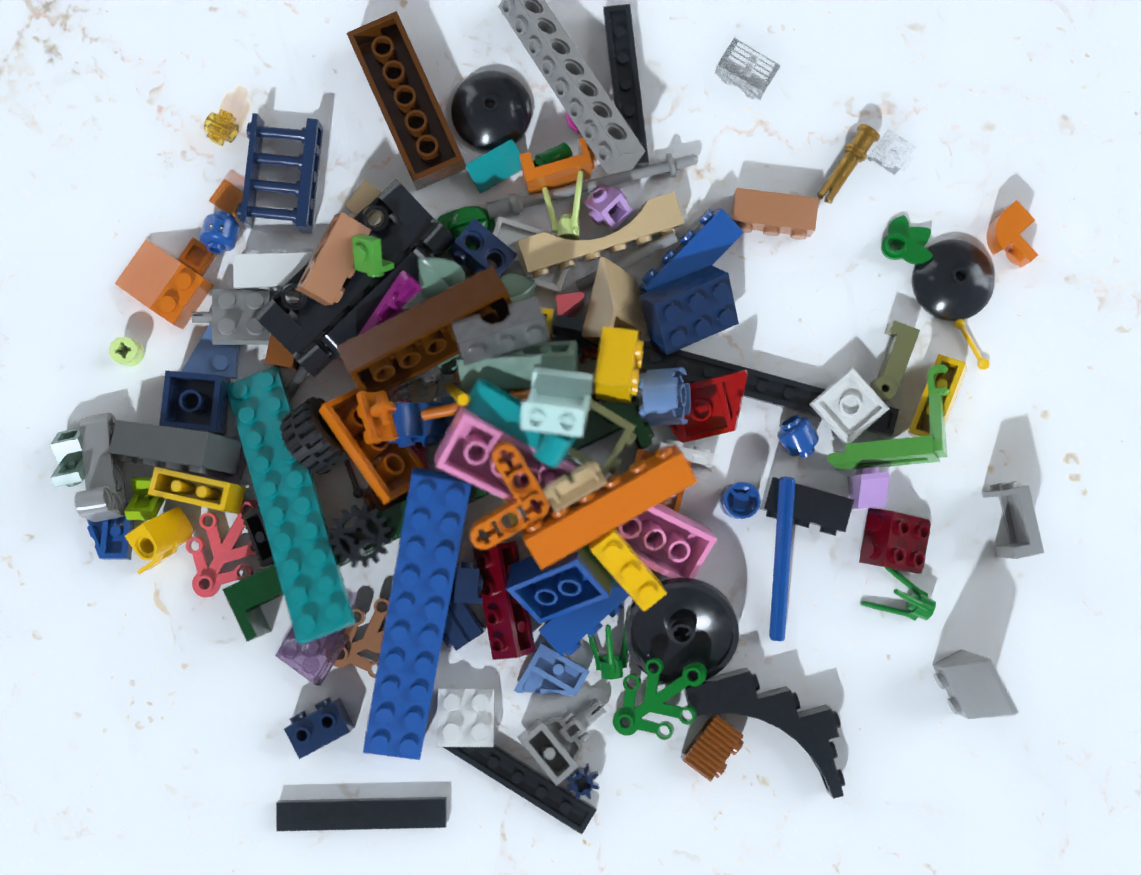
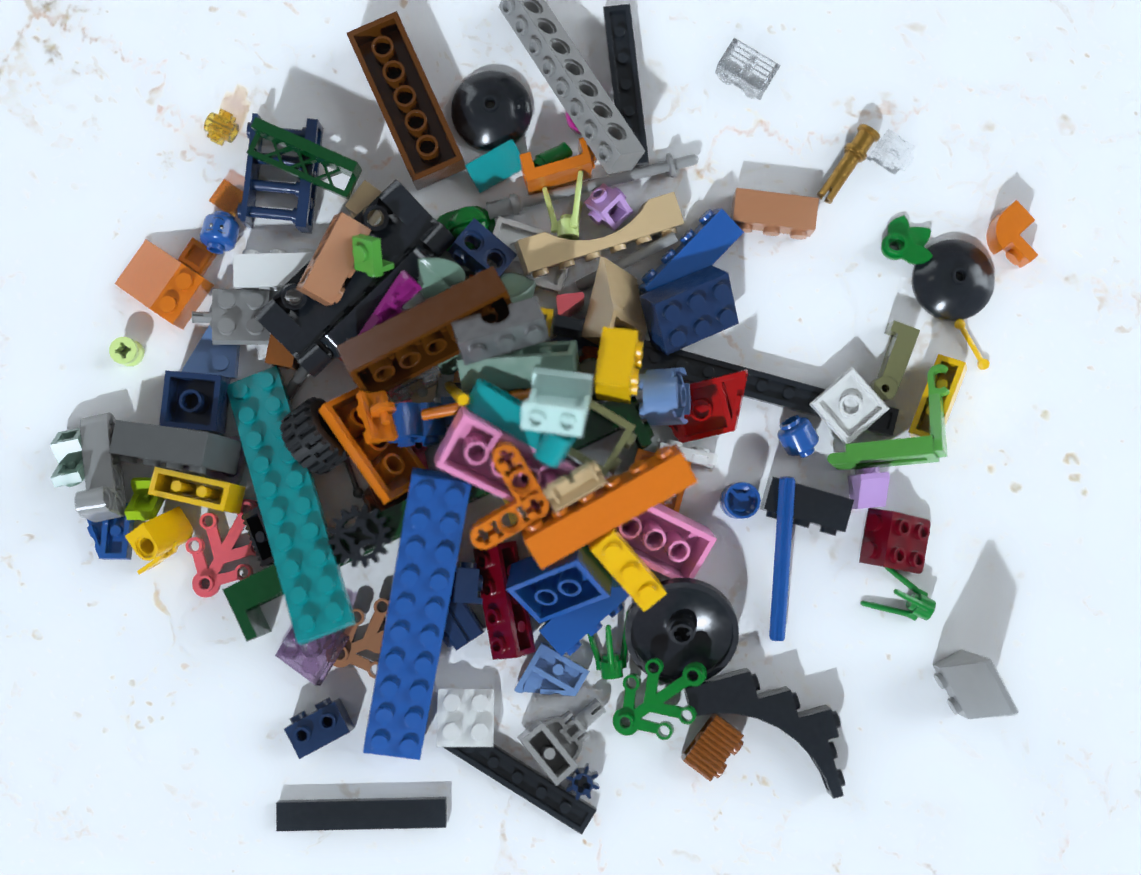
(305, 148): none -> dark green fence
(1019, 521): light grey panel -> none

